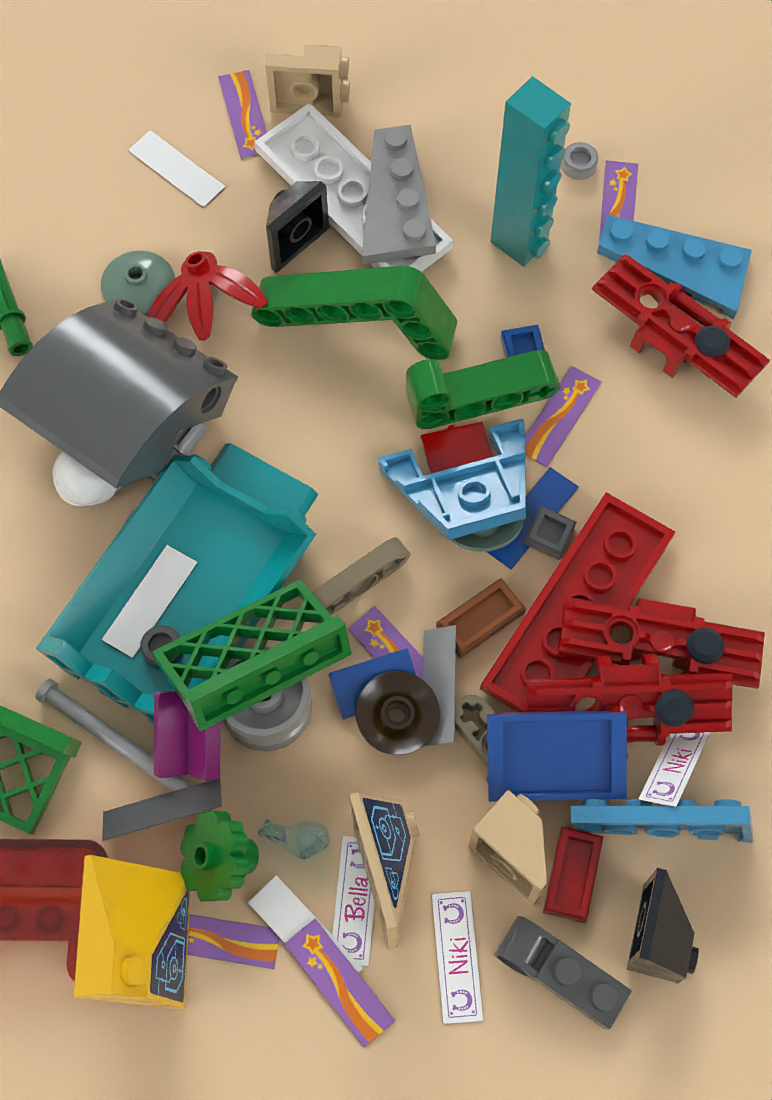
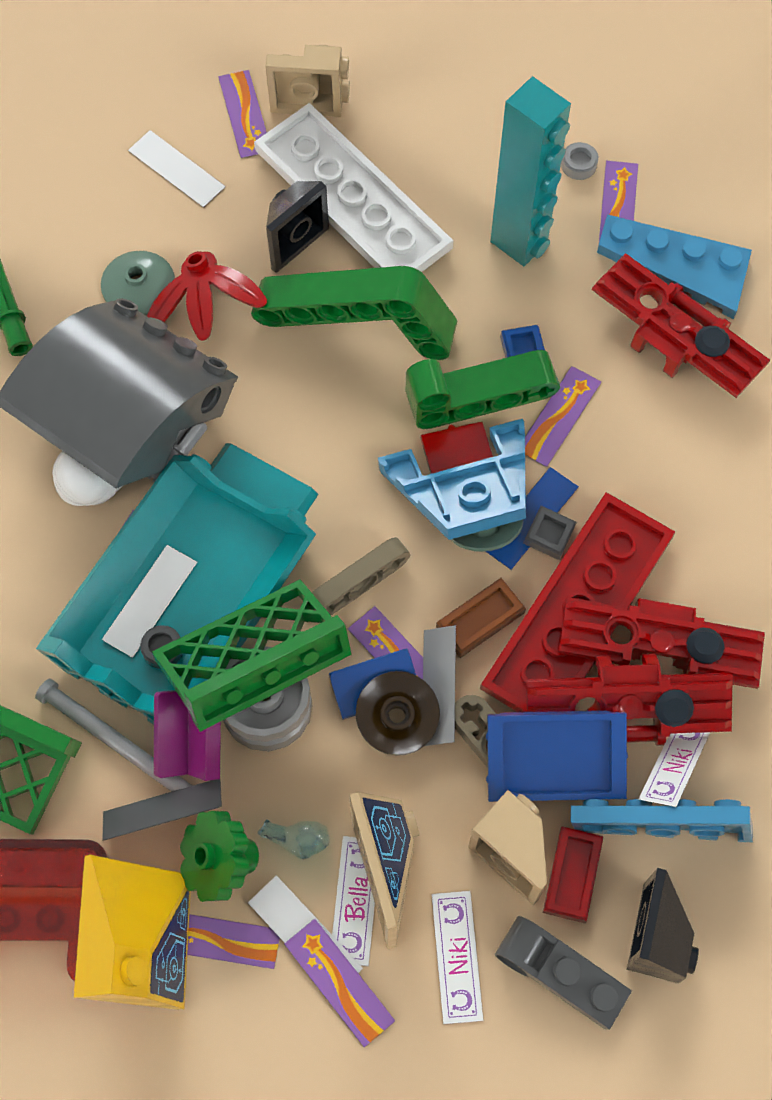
(397, 205): light grey wing -> none

